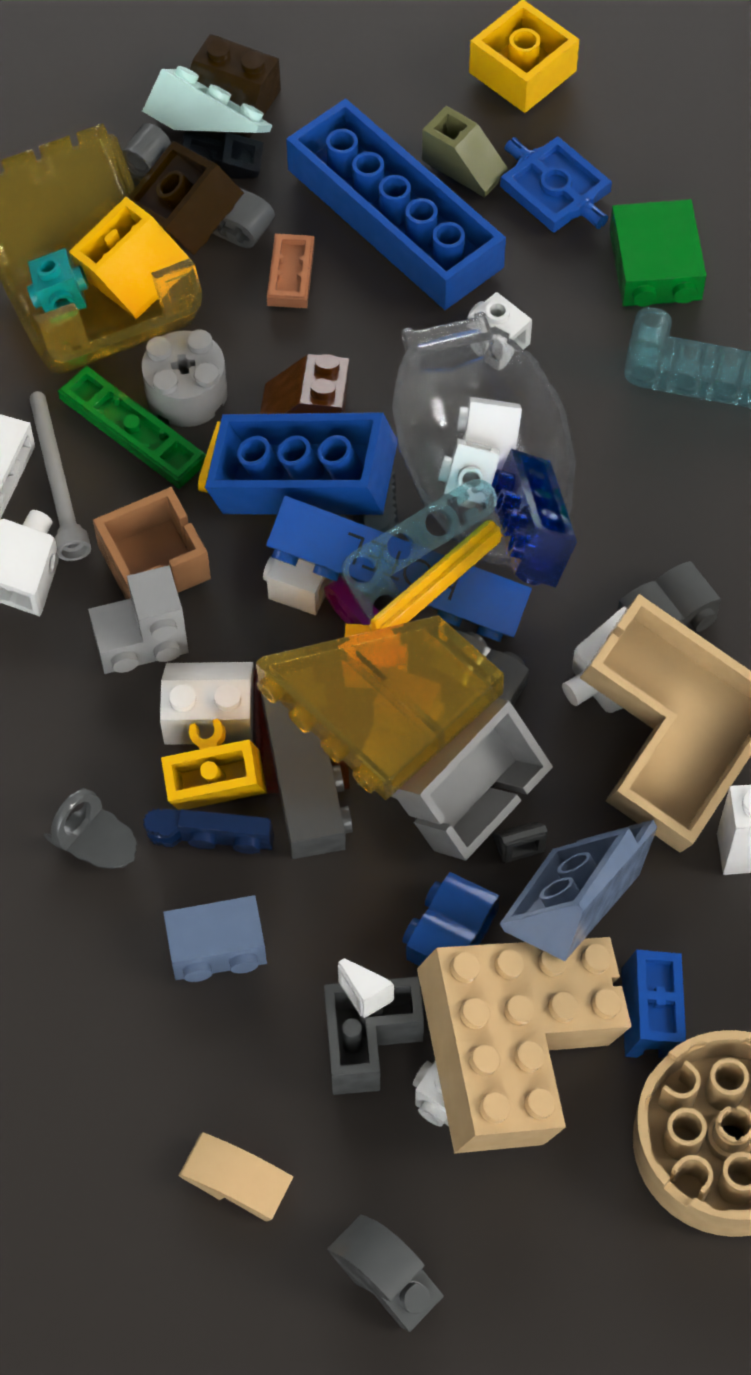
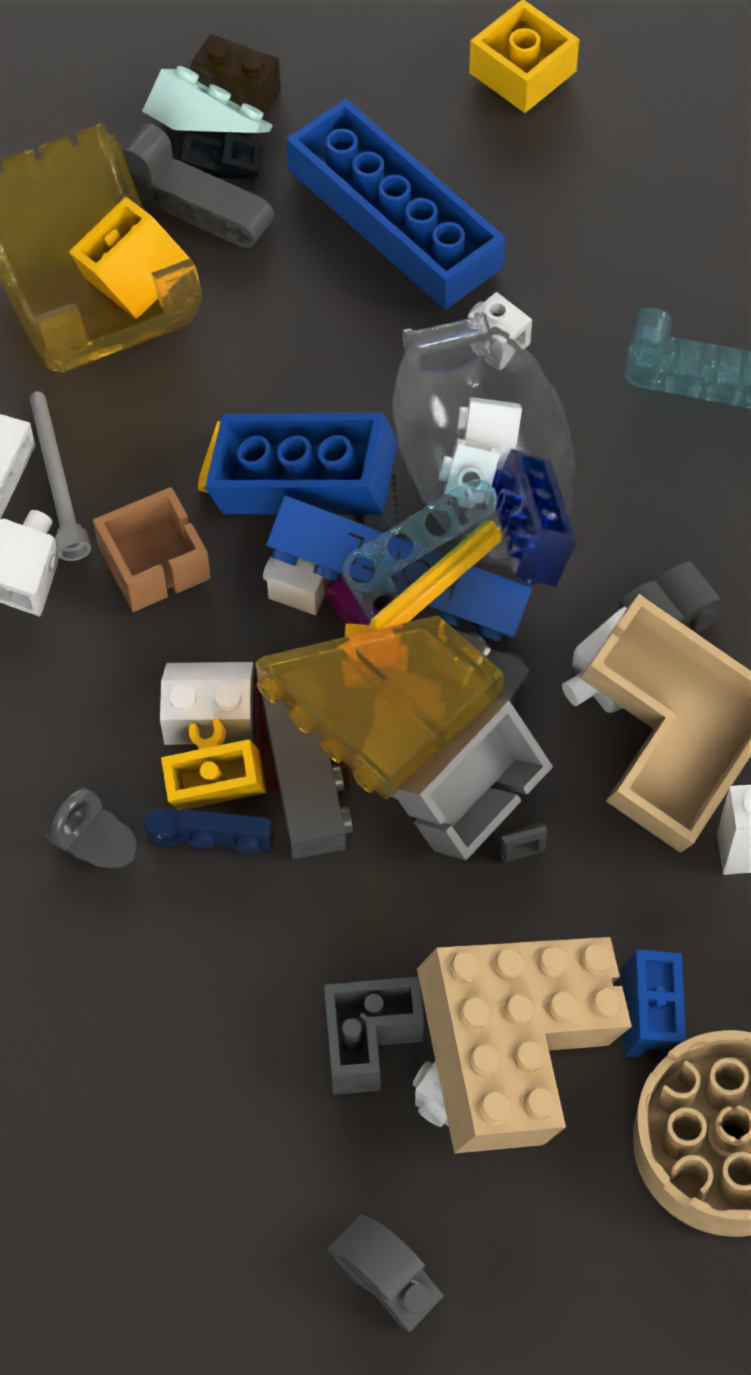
(56, 282): teal brick -> none
(132, 426): green plate -> none
(143, 627): light grey brick -> none
(184, 377): light grey brick -> none
(186, 196): dark brown slope -> none
(215, 938): sand blue brick -> none
(236, 1175): tan slope -> none
(290, 271): nougat plate -> none
(308, 386): reddish brown slope -> none
(364, 988): white slope -> none
(455, 917): blue brick -> none
(462, 151): olive slope -> none
(555, 184): blue plate -> none
(578, 888): sand blue slope -> none
(657, 253): green brick -> none

